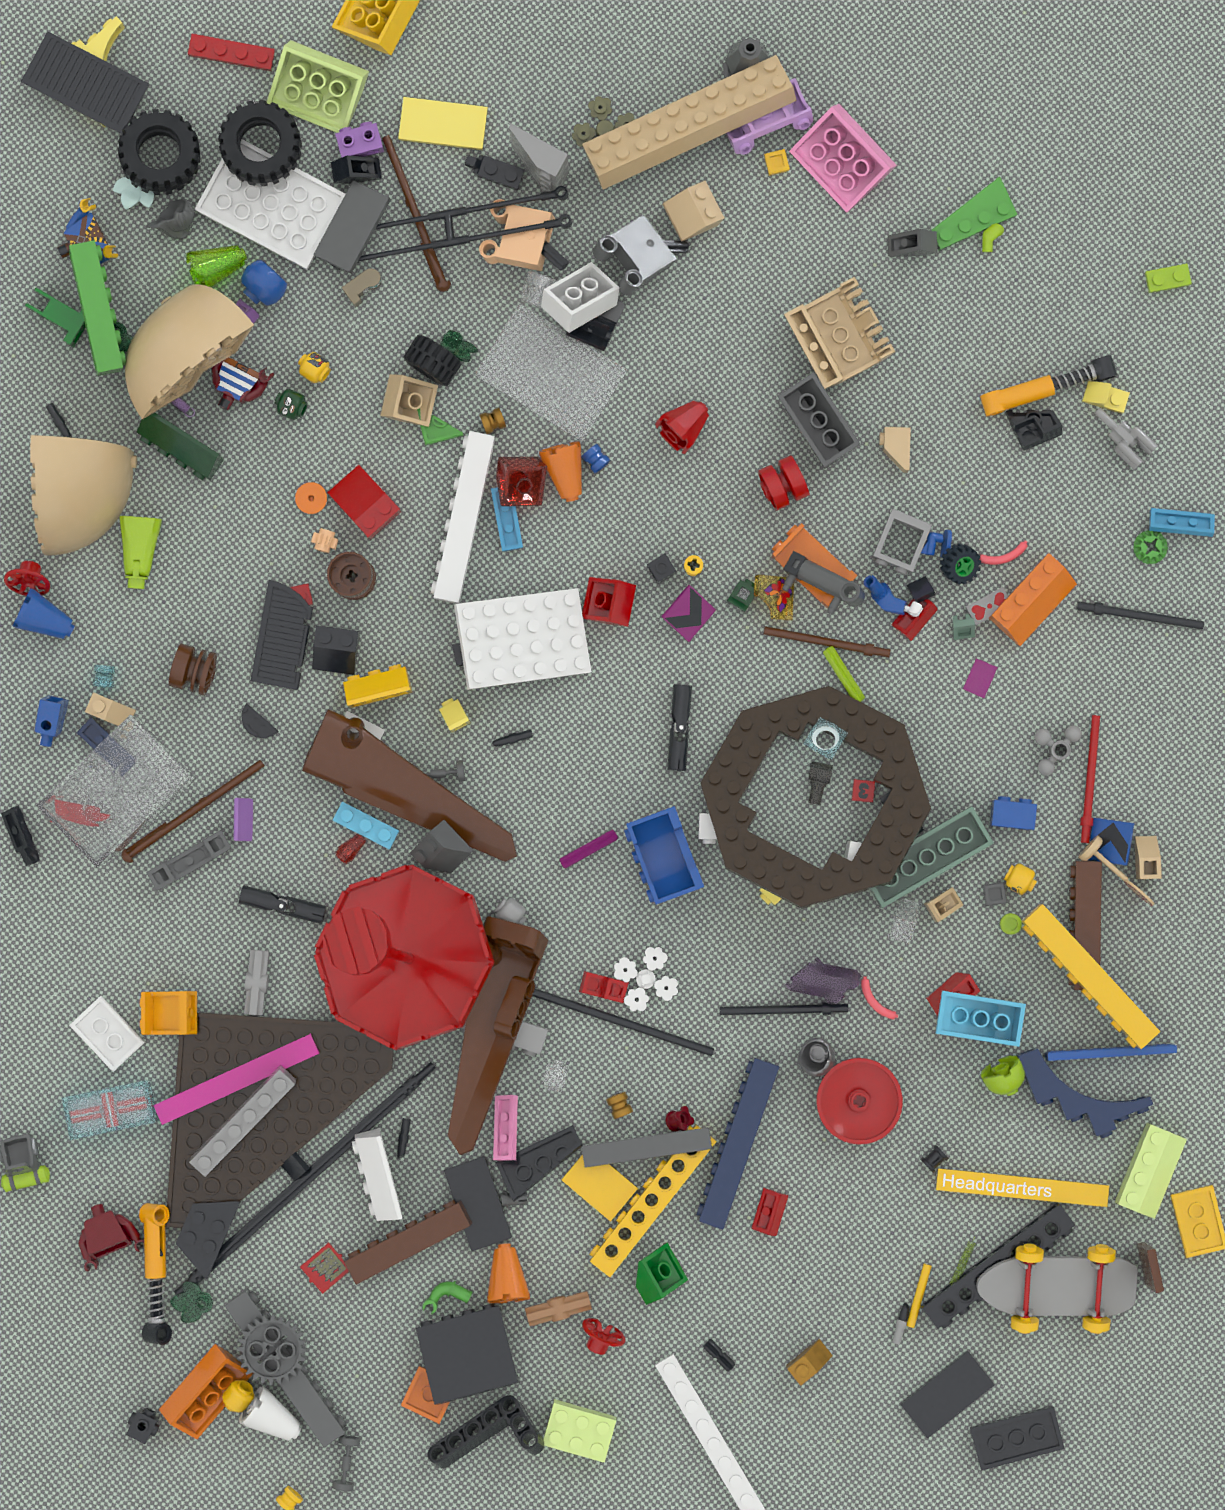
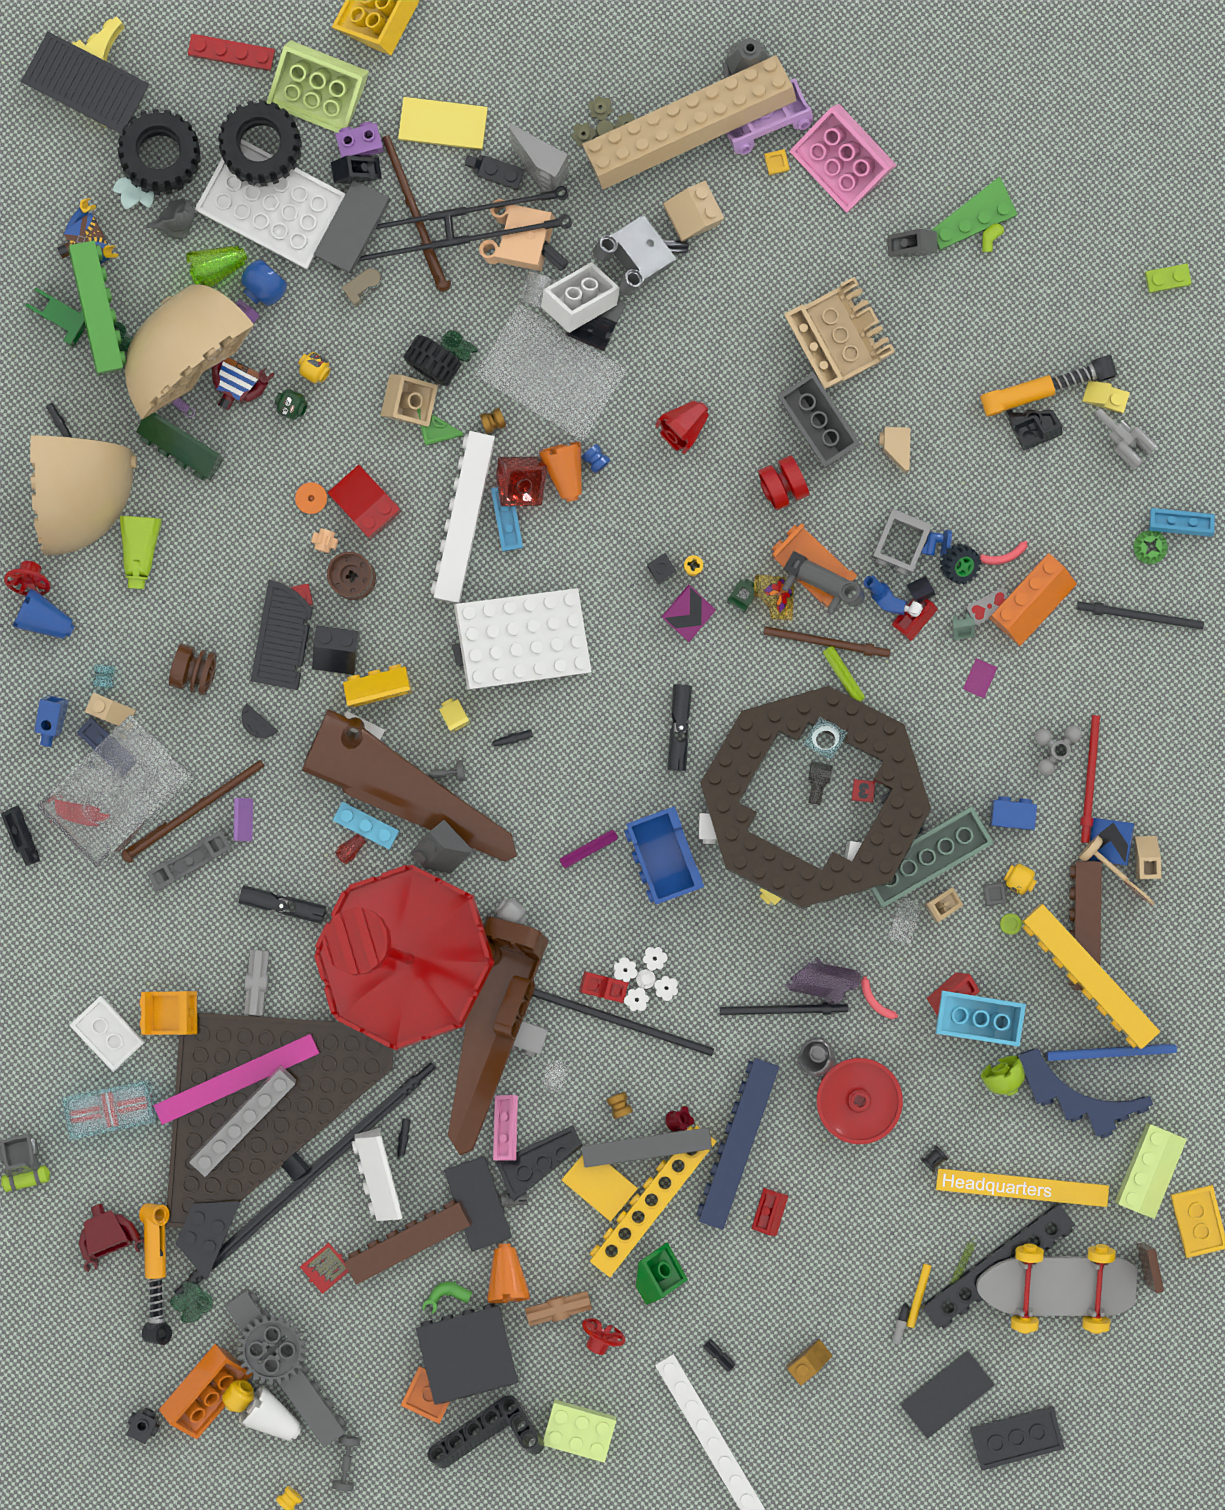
(608, 601): red slope -> none

